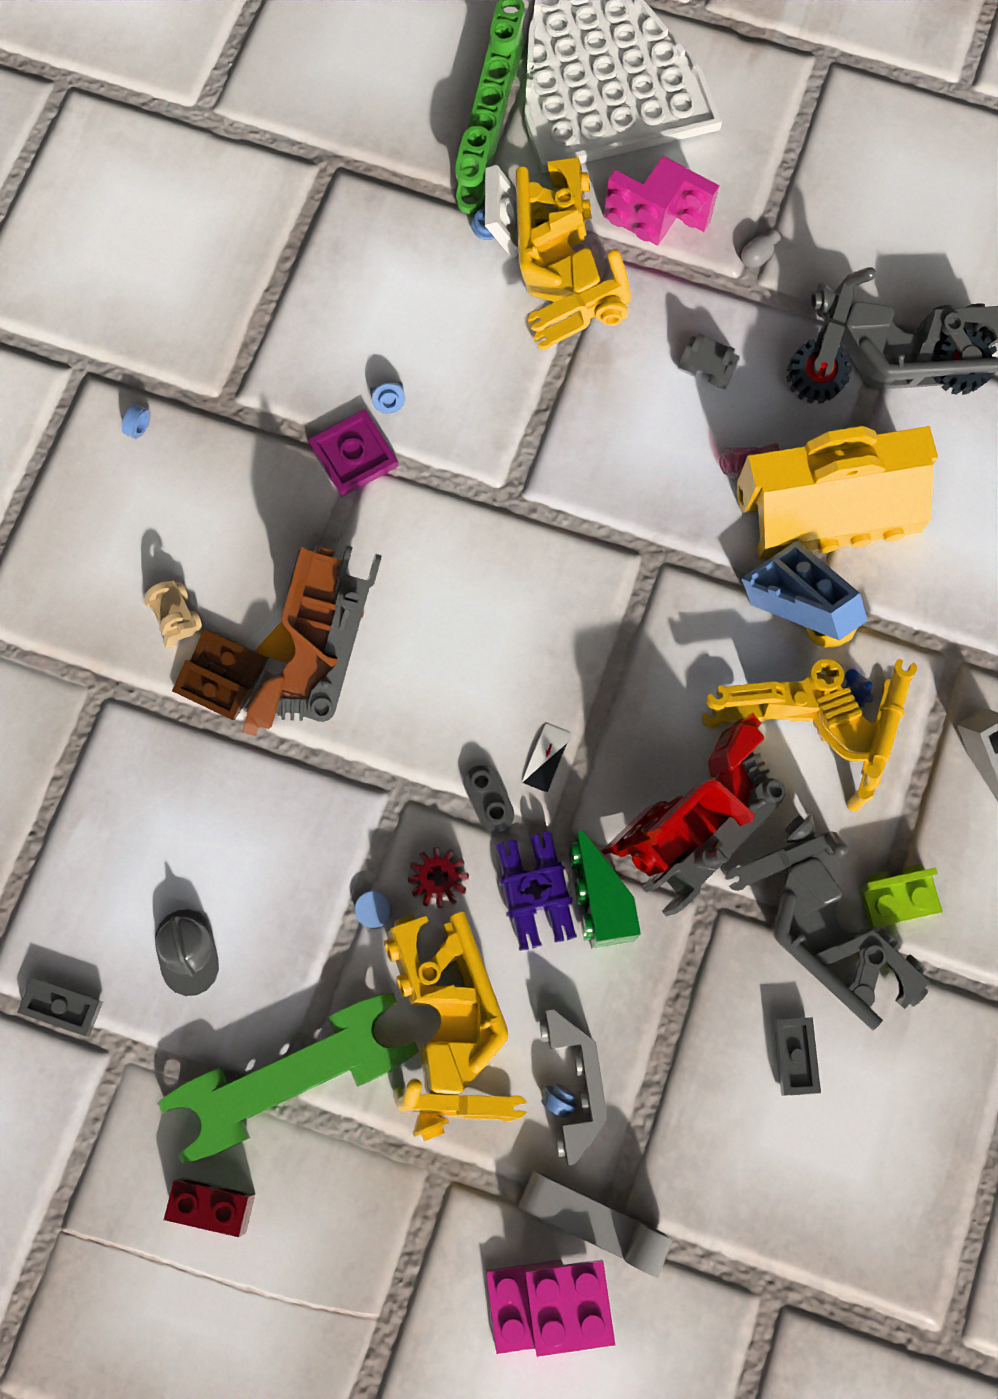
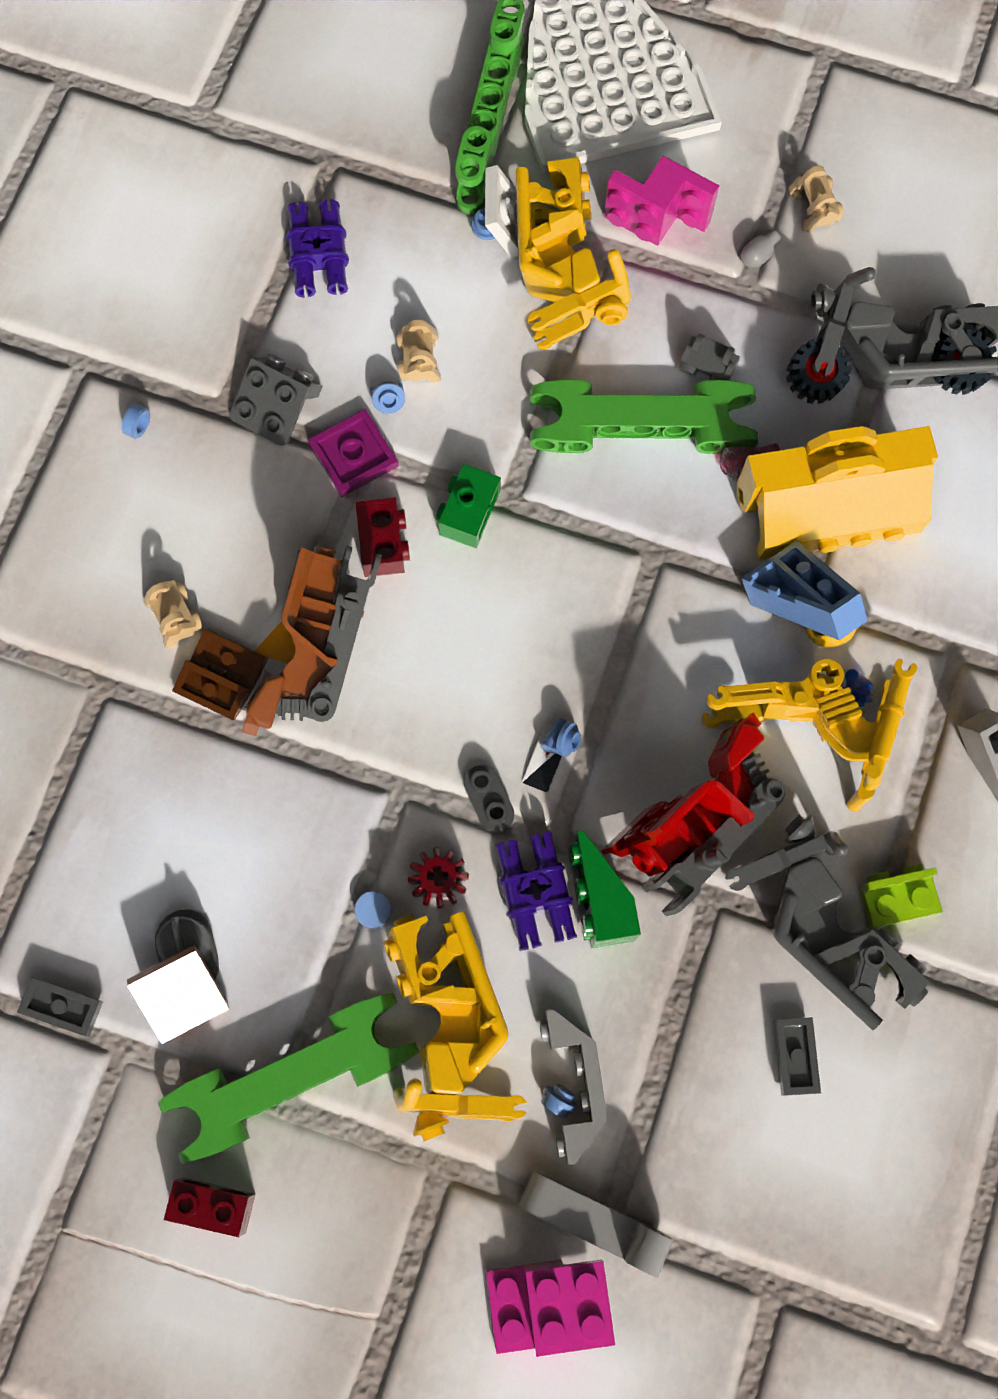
(177, 994): none -> tile
(272, 398): none -> dark grey bracket
(330, 253): none -> dark purple pin
(375, 537): none -> dark red brick
(417, 345): none -> tan piece
(468, 505): none -> green brick
(562, 738): none -> medium blue plate
(642, 416): none -> bright green piece
(823, 204): none -> tan piece

